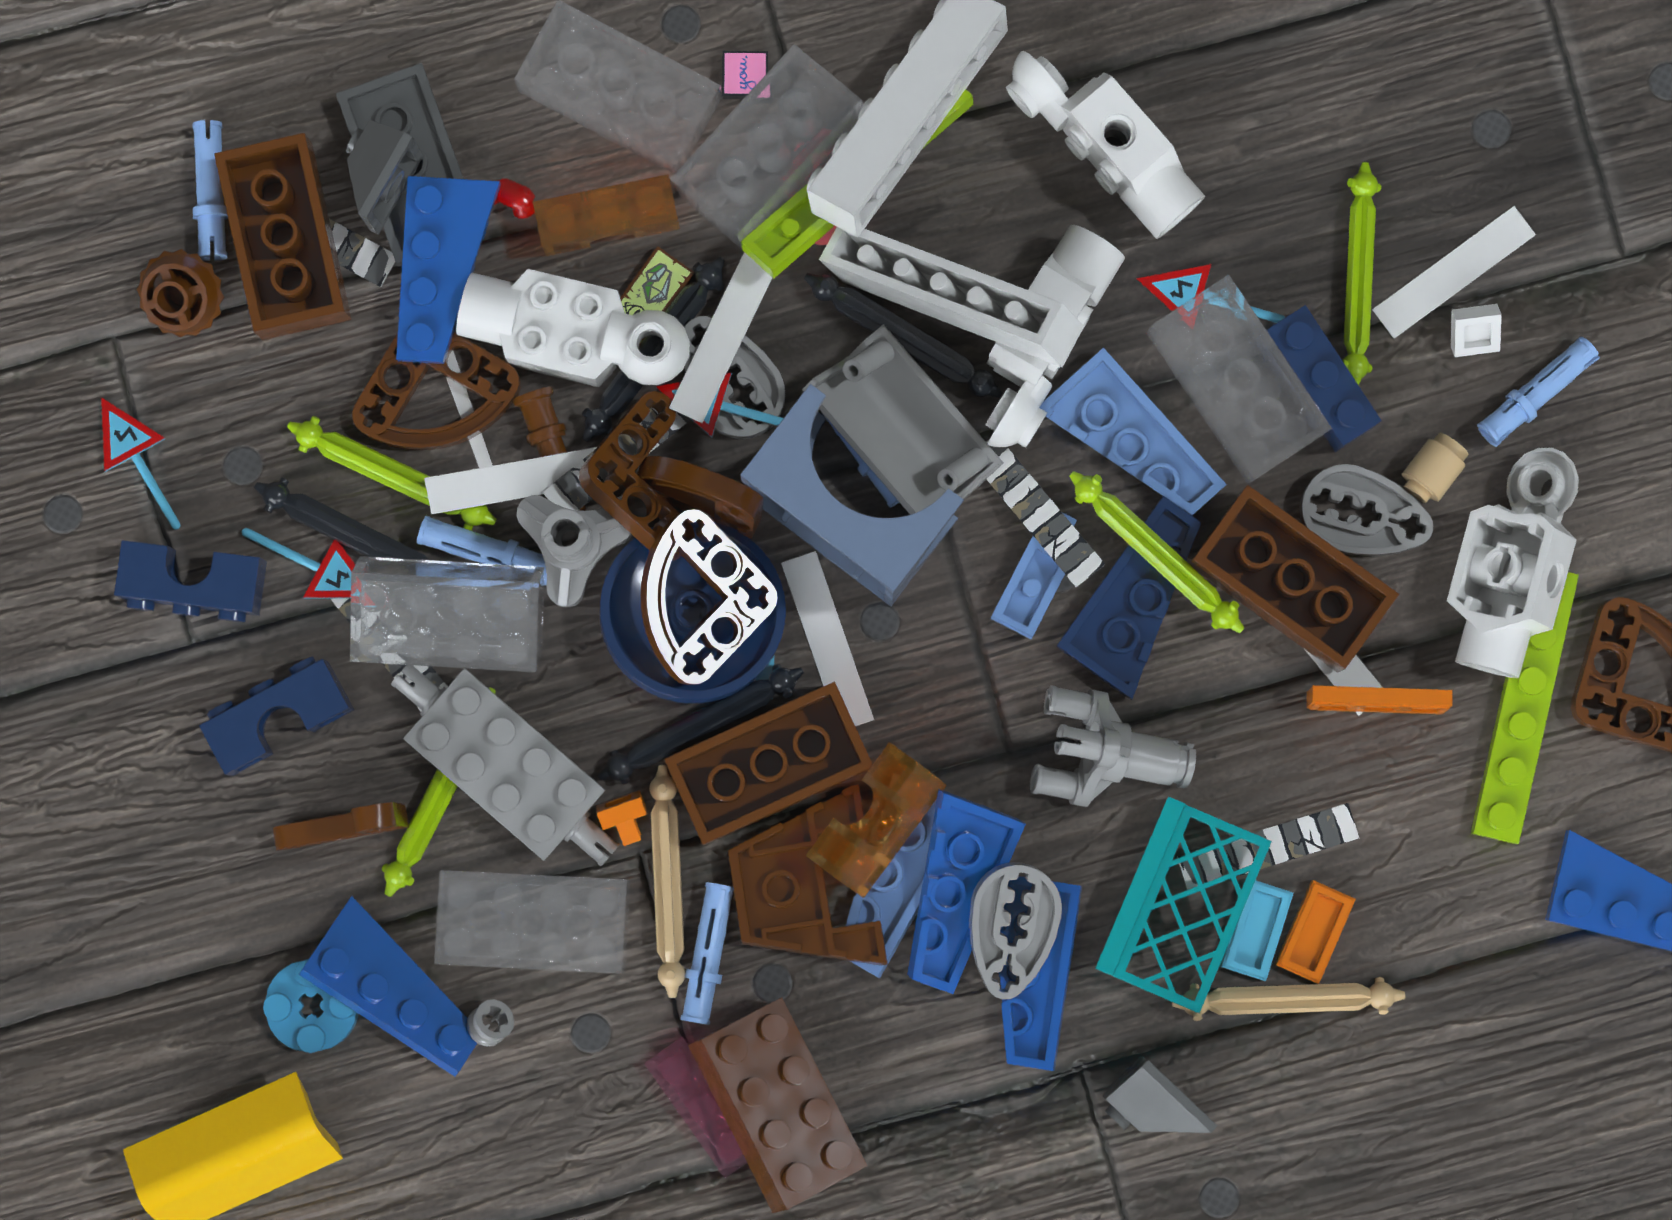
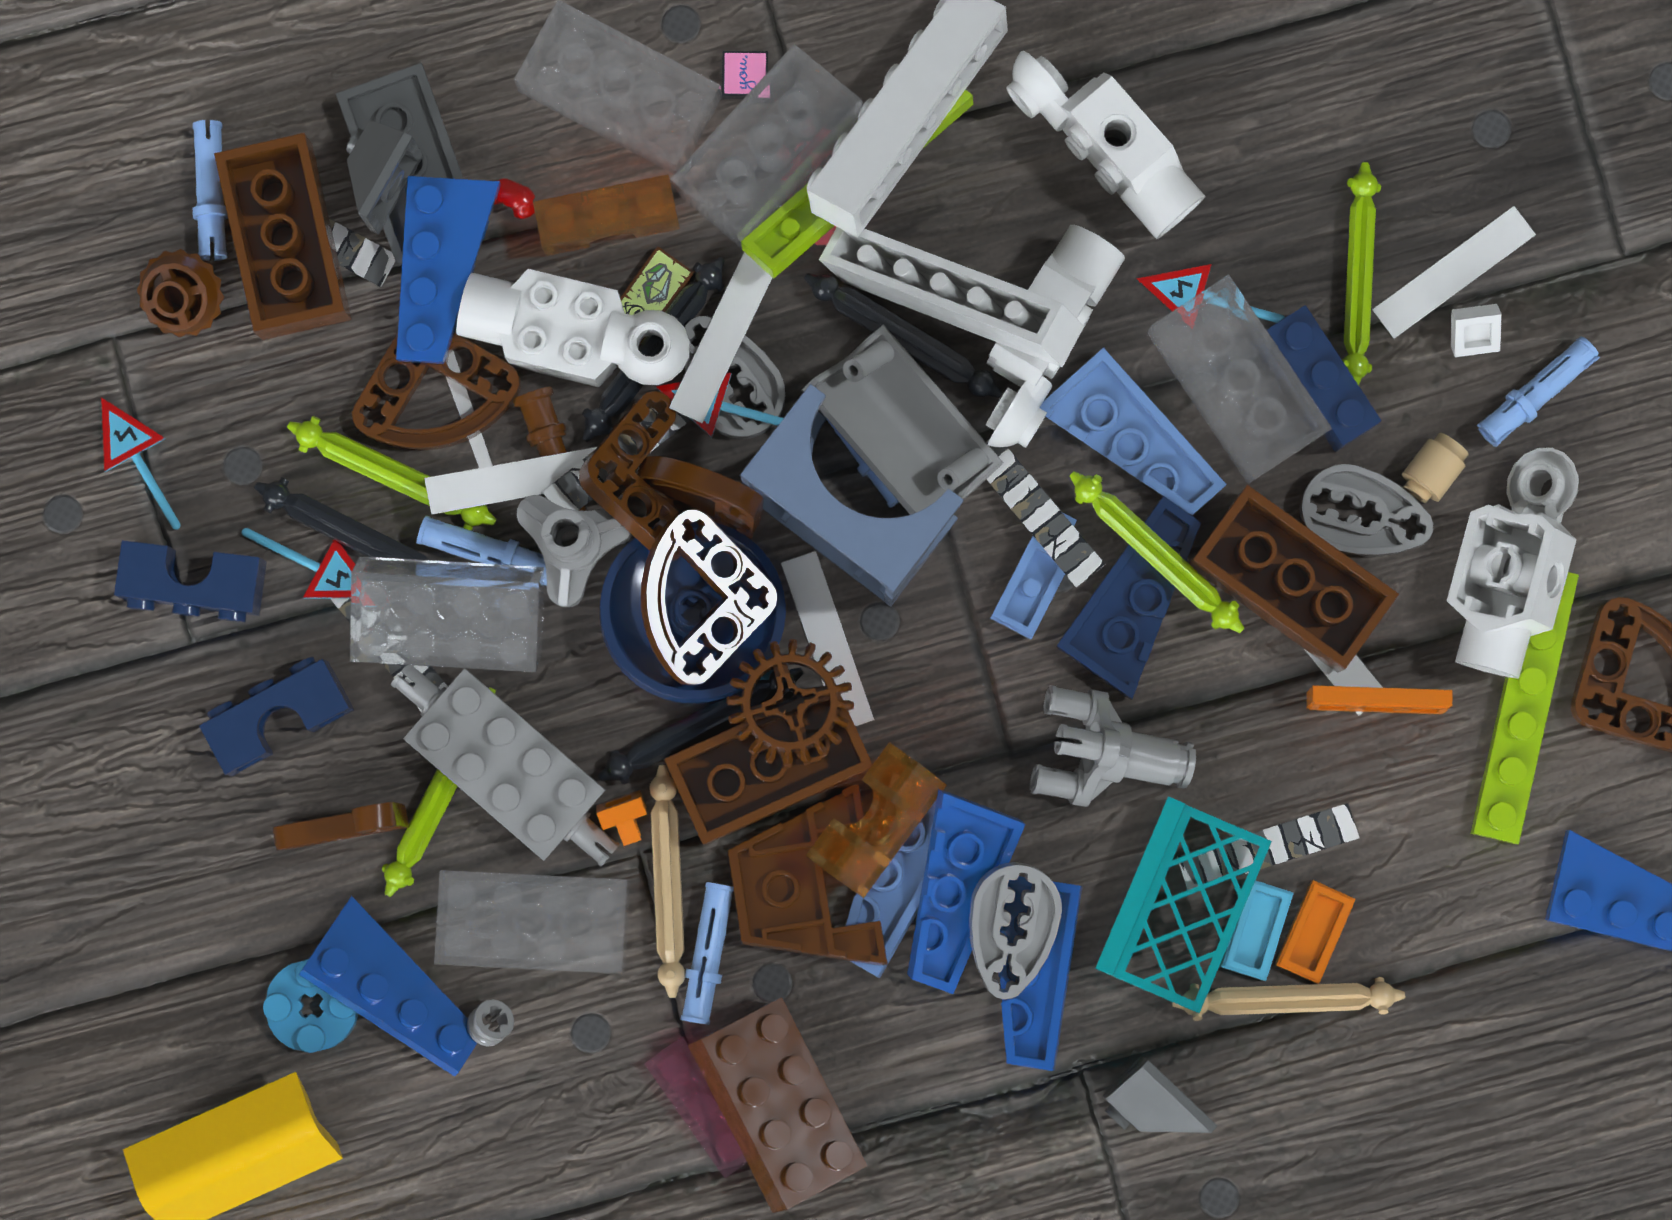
(779, 664): none -> reddish brown gear

